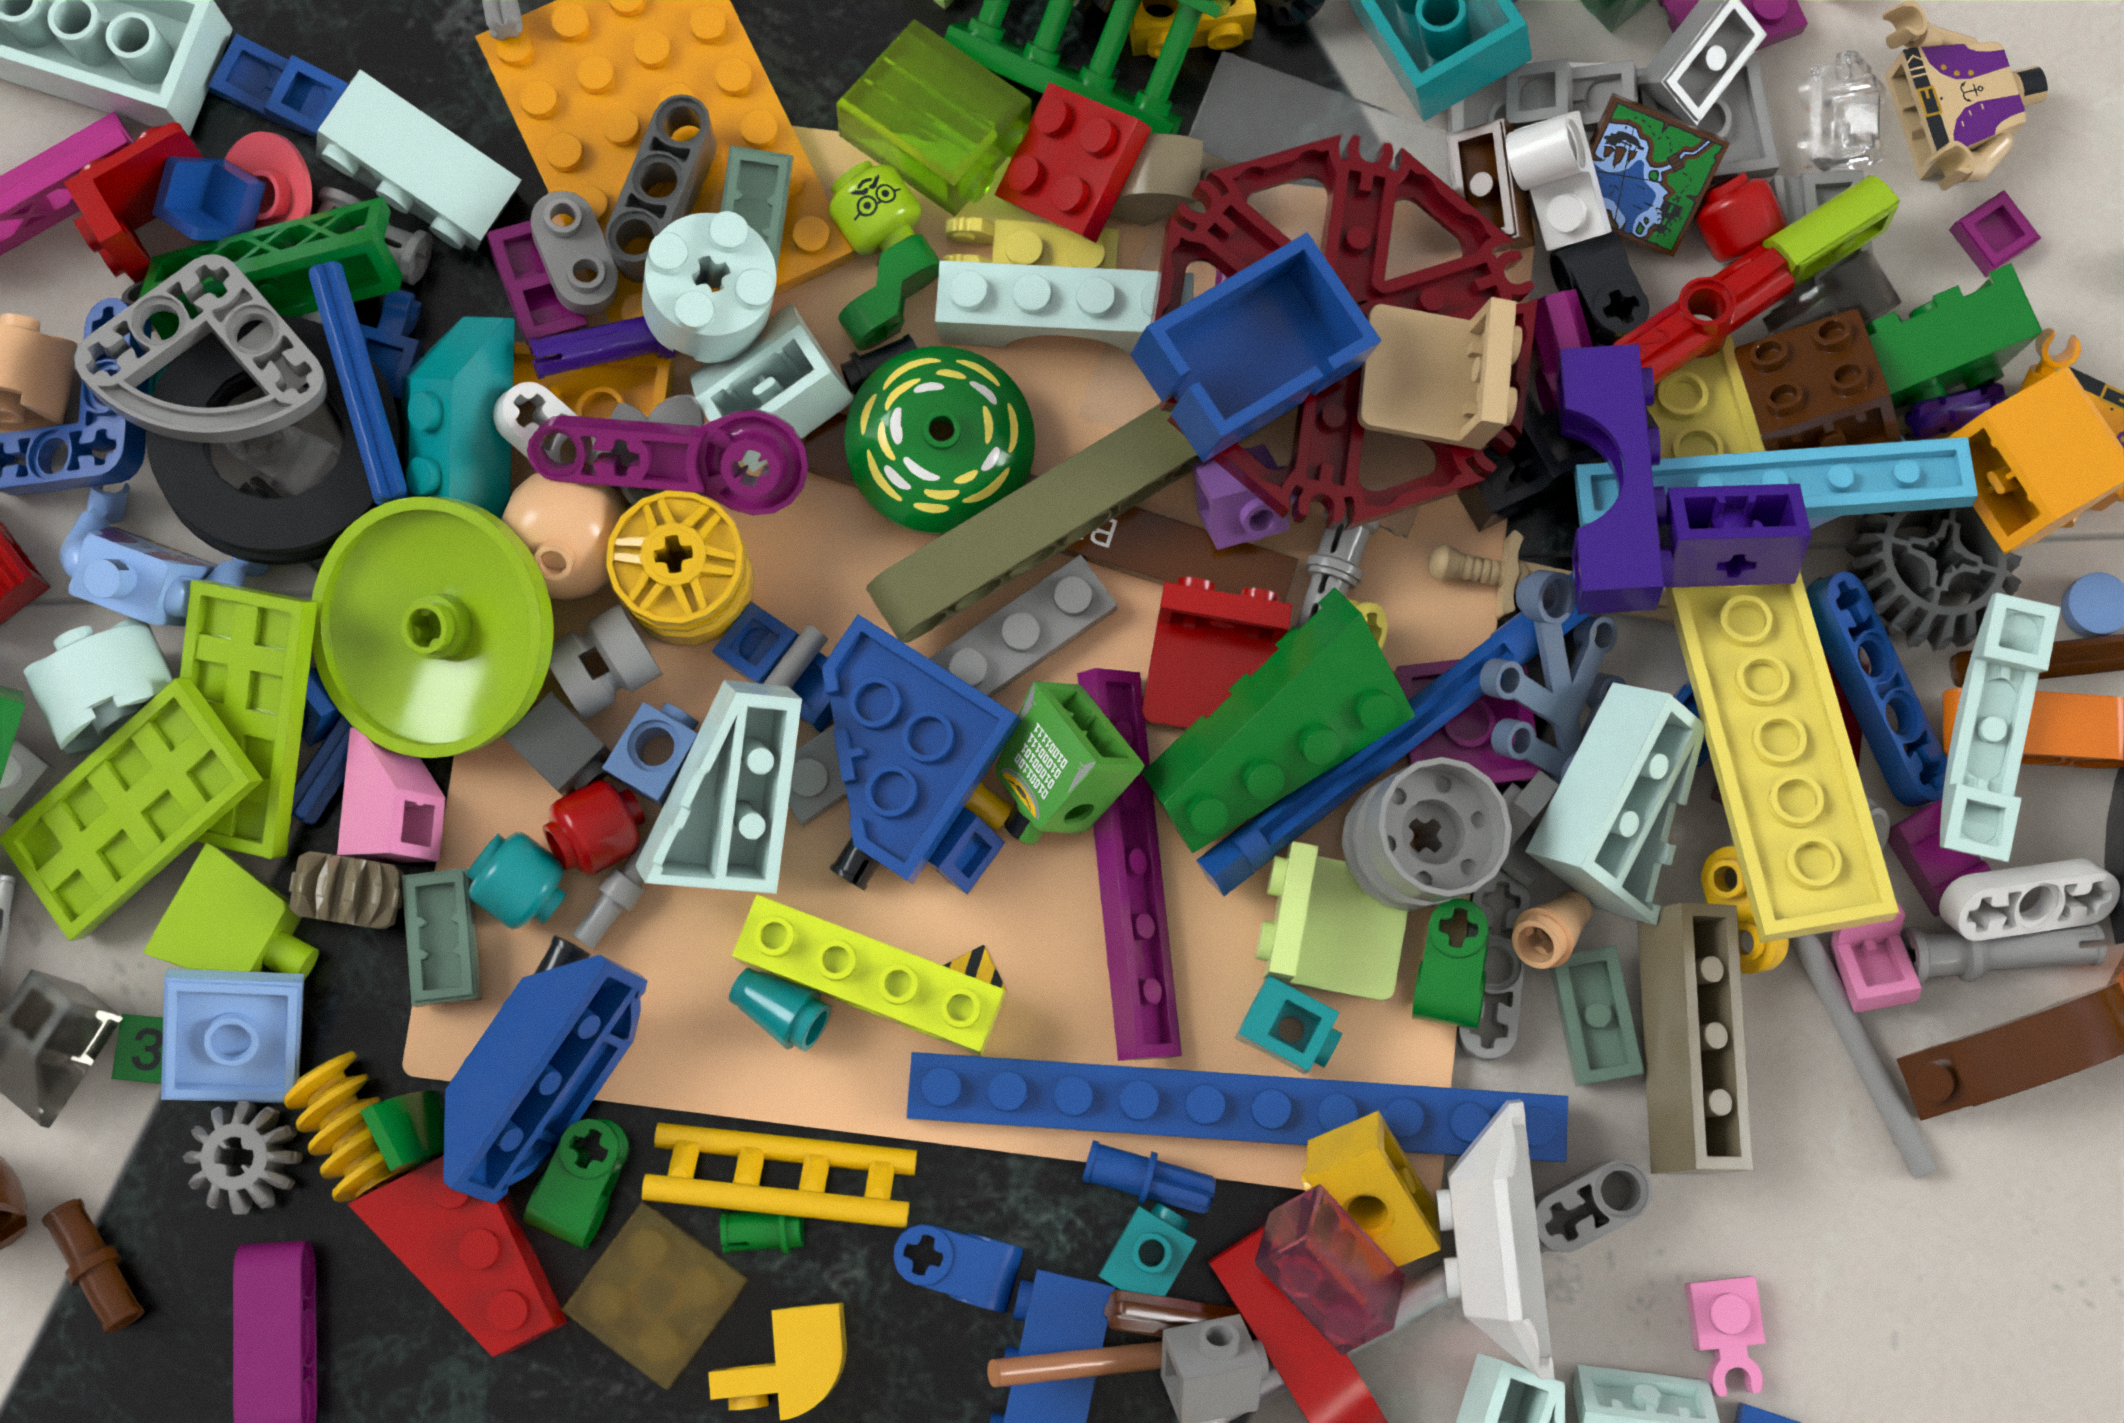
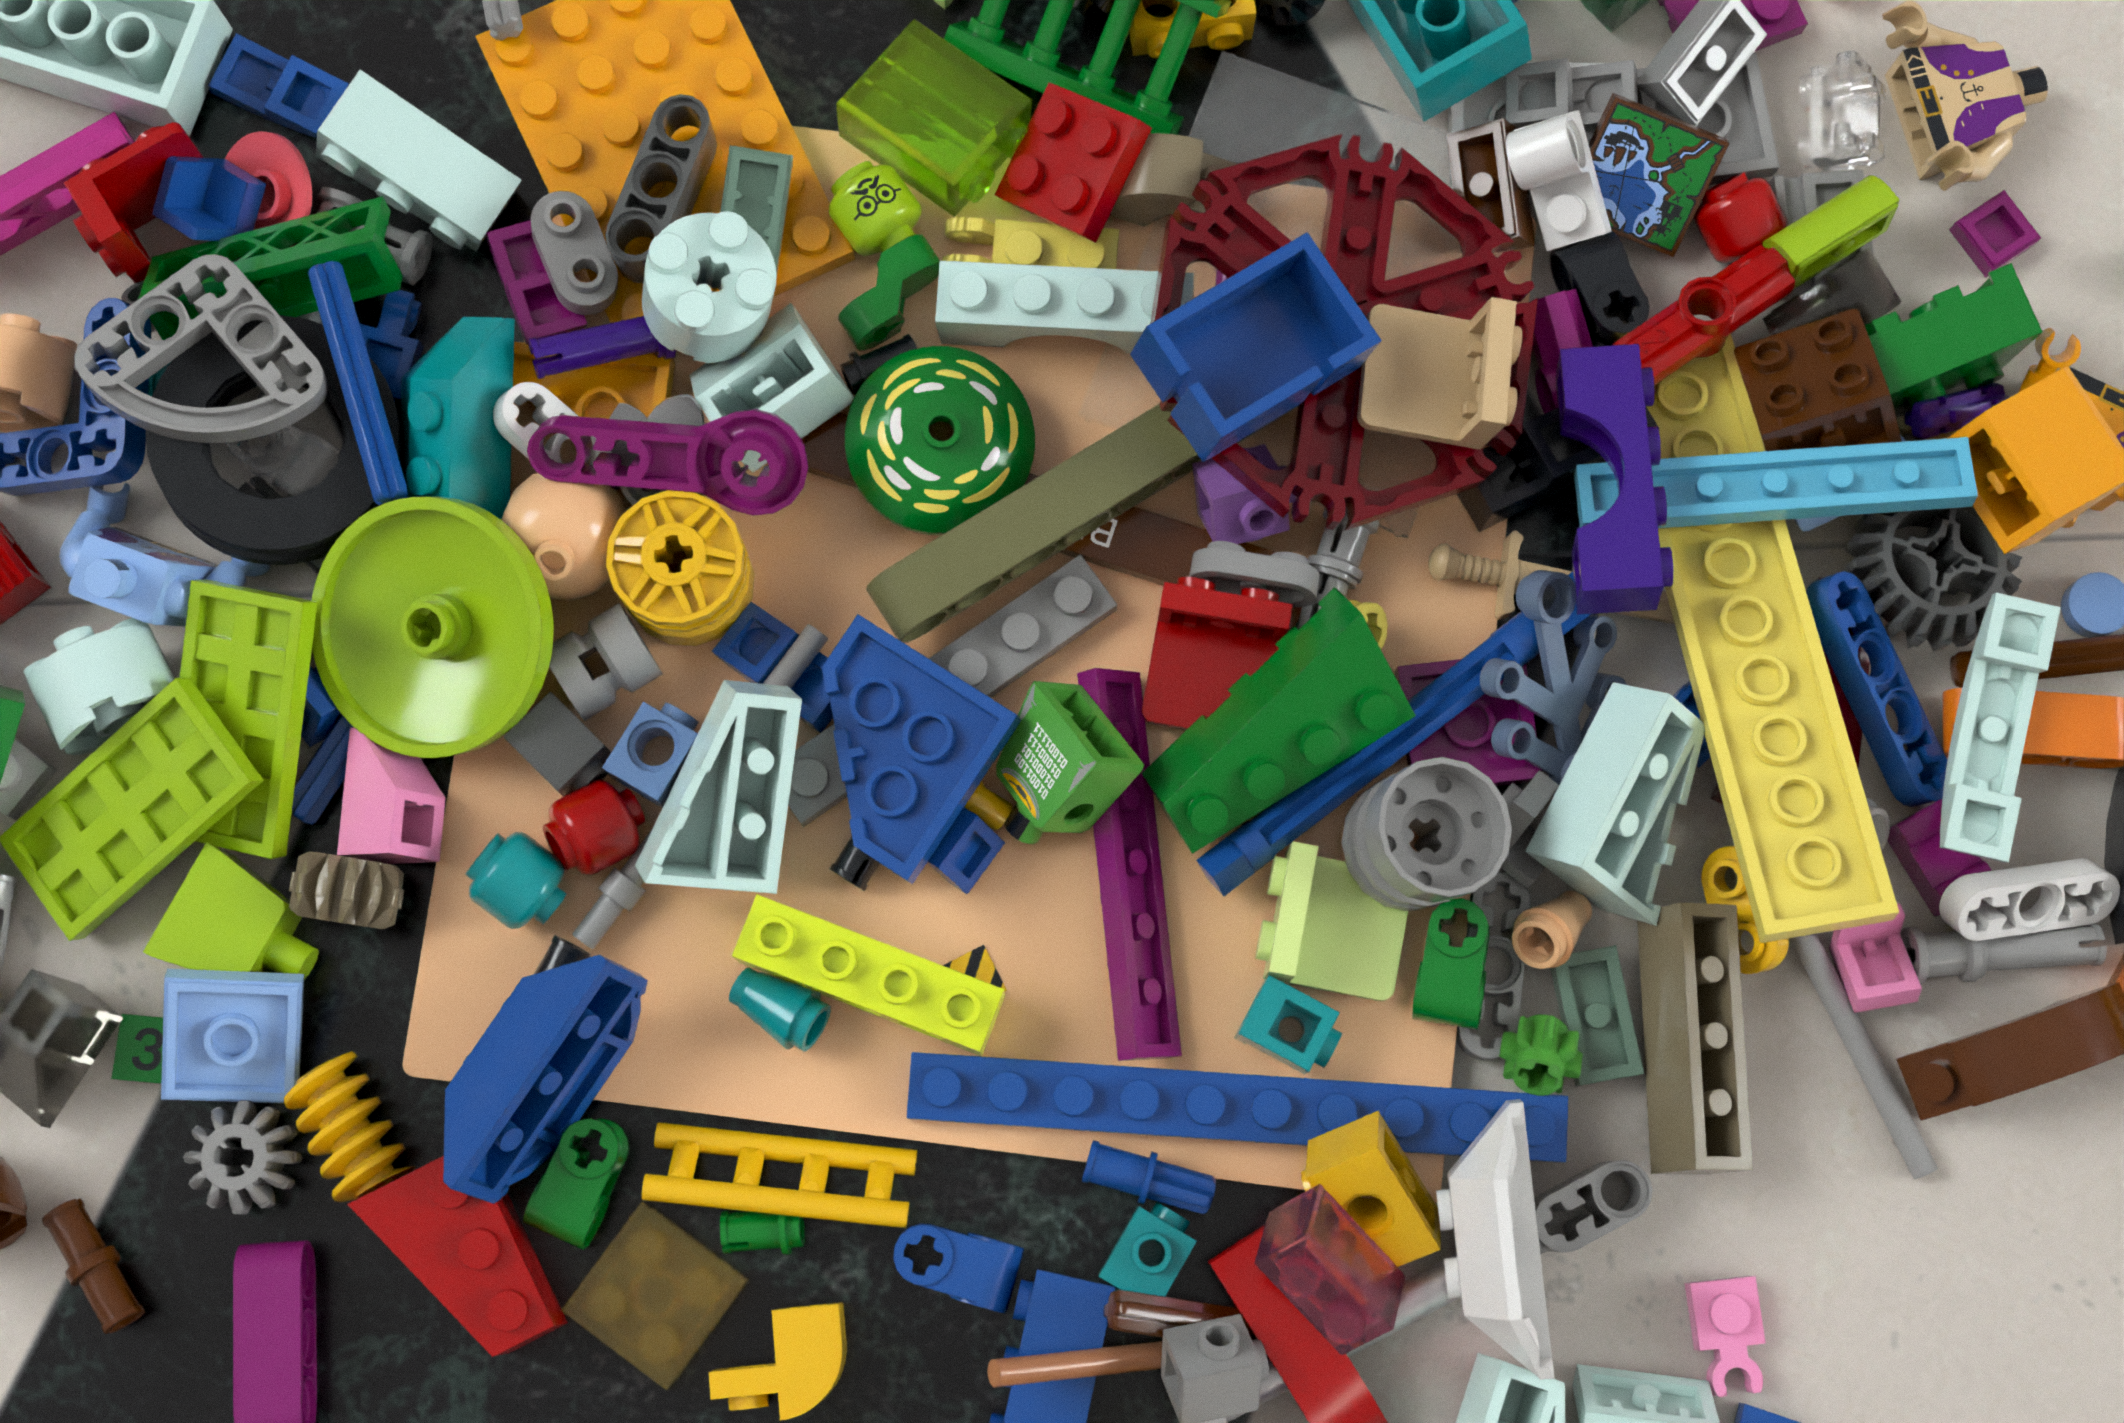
(408, 1128): green slope -> none
(441, 938): sand green plate -> none
(1235, 569): none -> light grey plate
(1541, 1054): none -> bright green gear
(1735, 534): dark purple brick -> none

